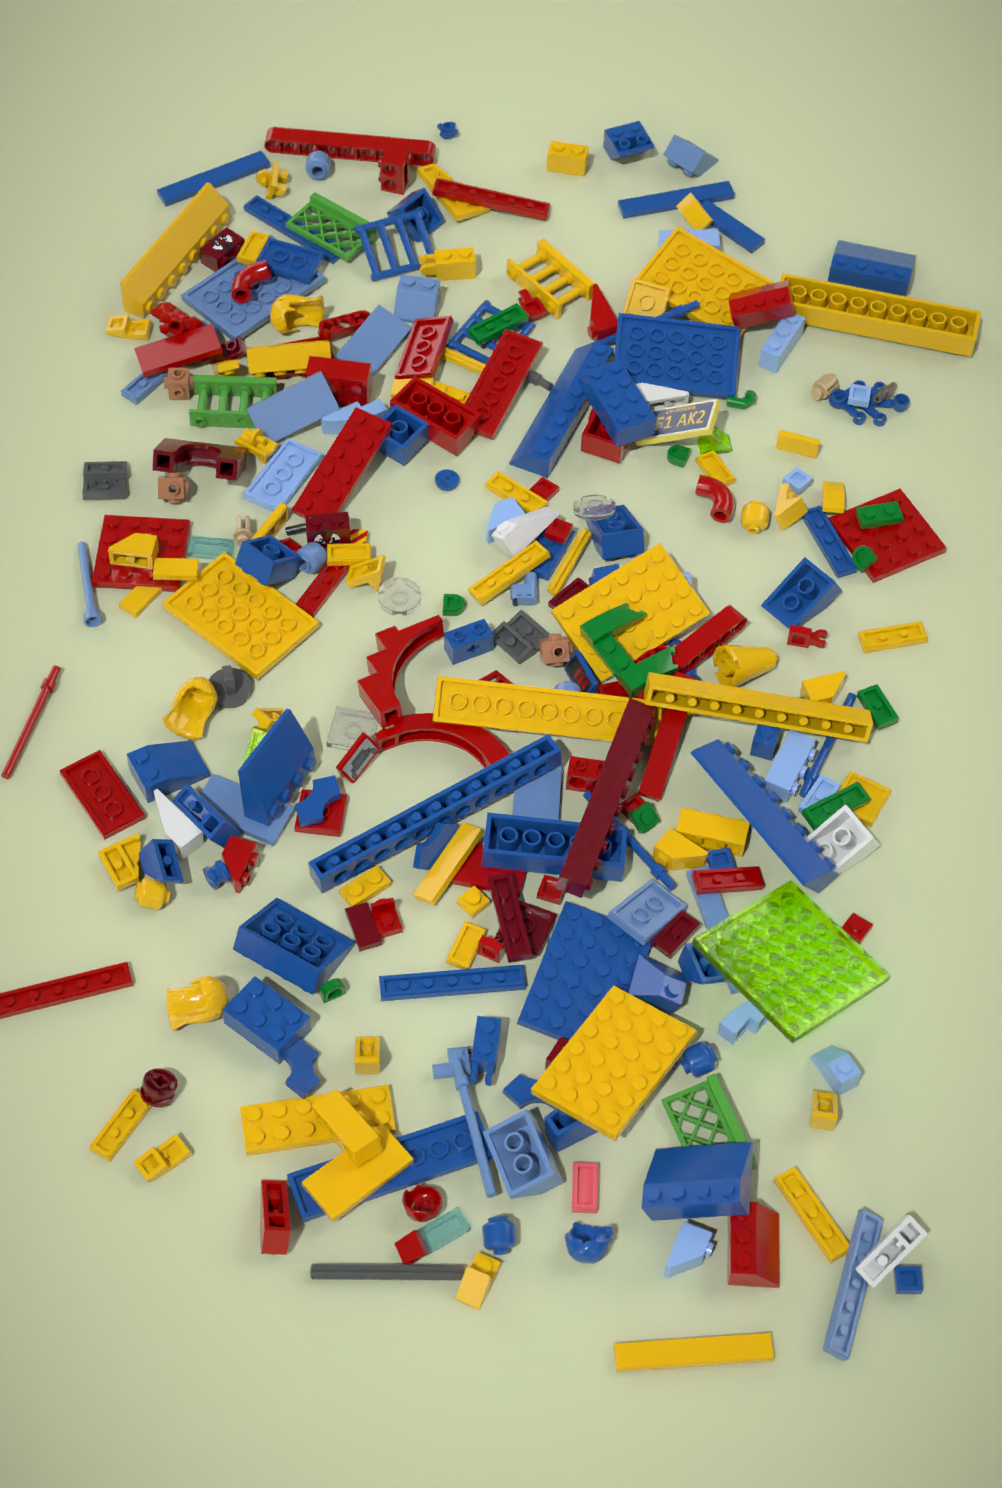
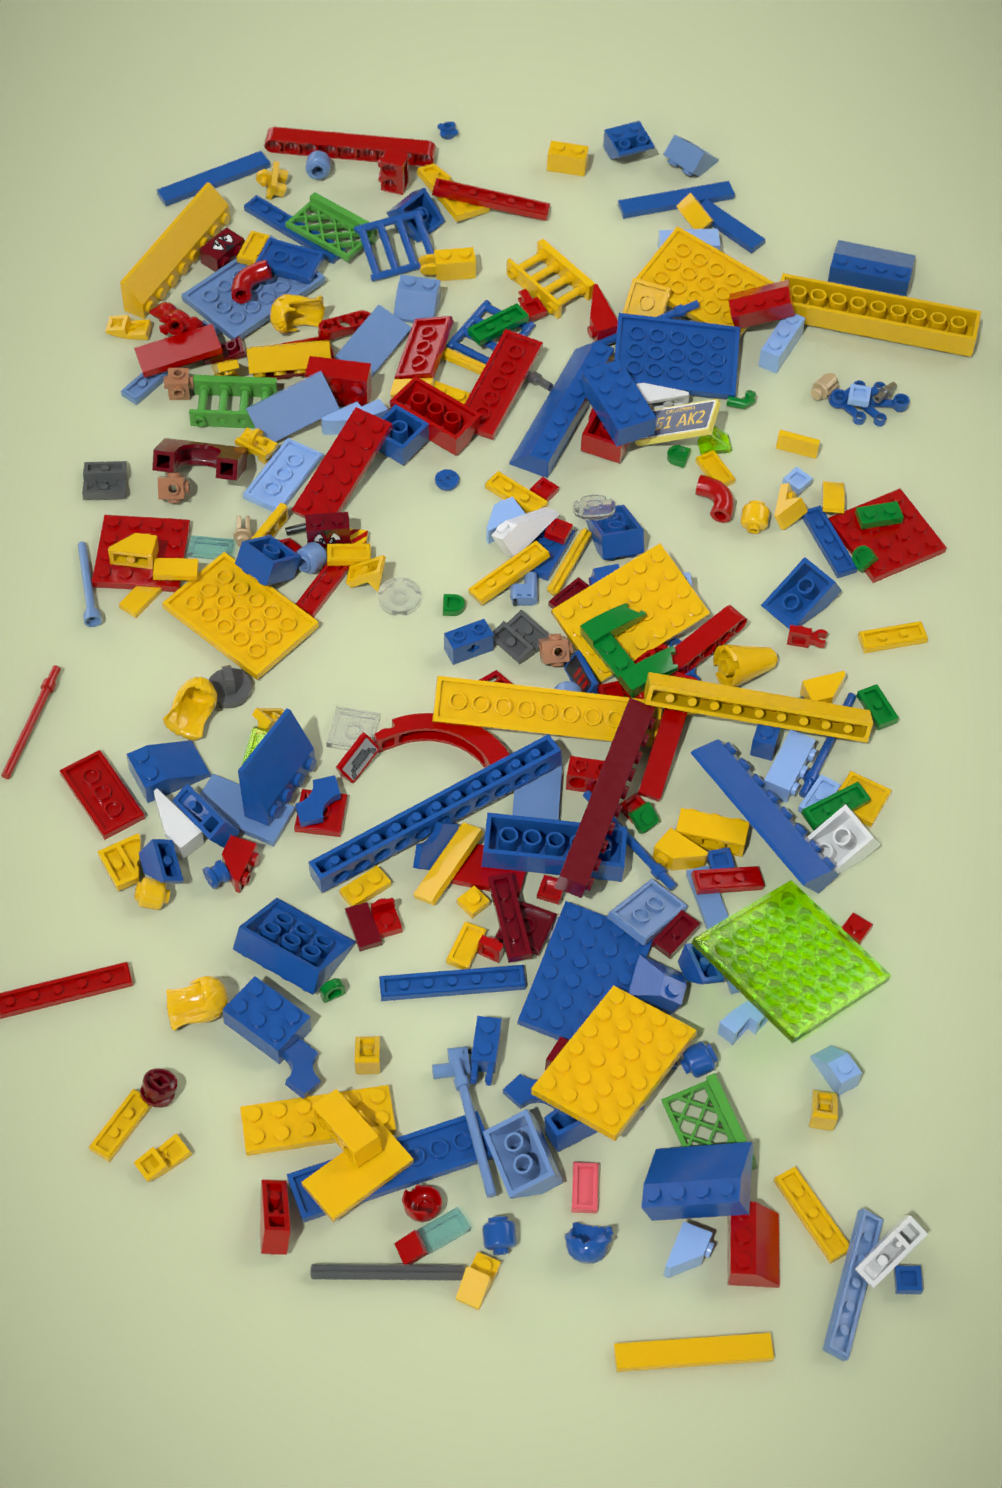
(395, 650): red arch -> none

